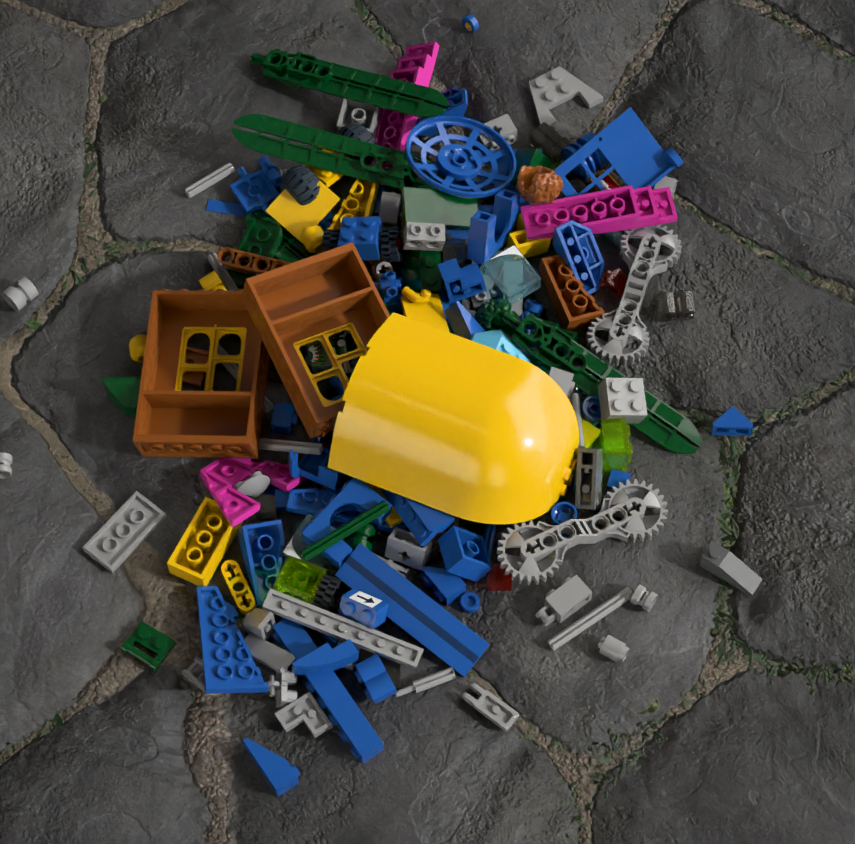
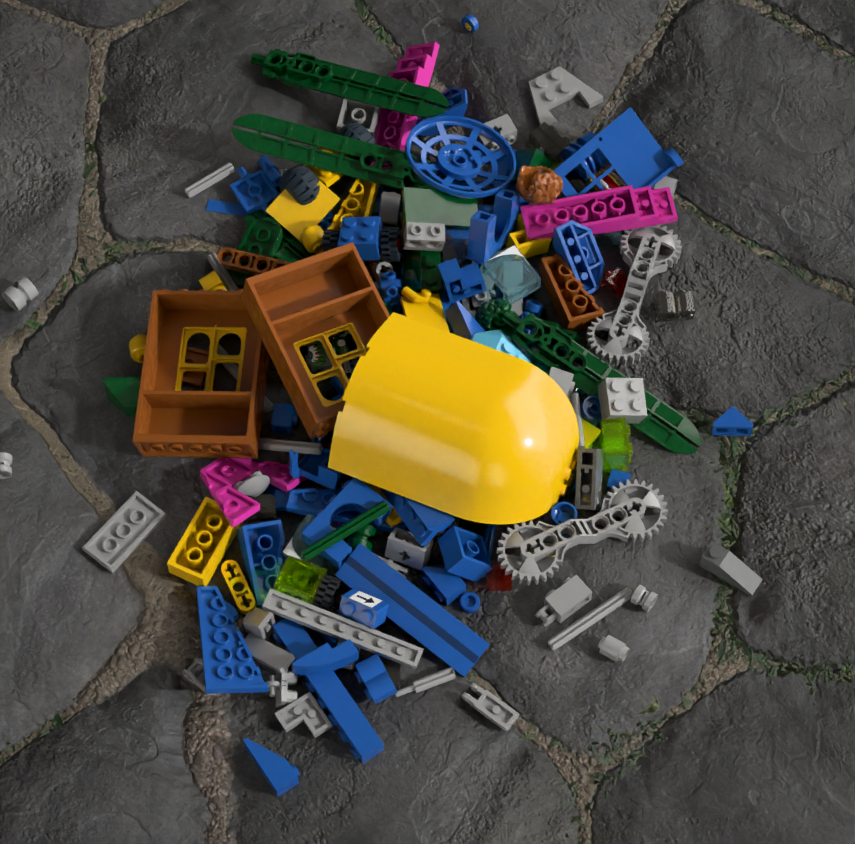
(152, 641): dark green plate -> none

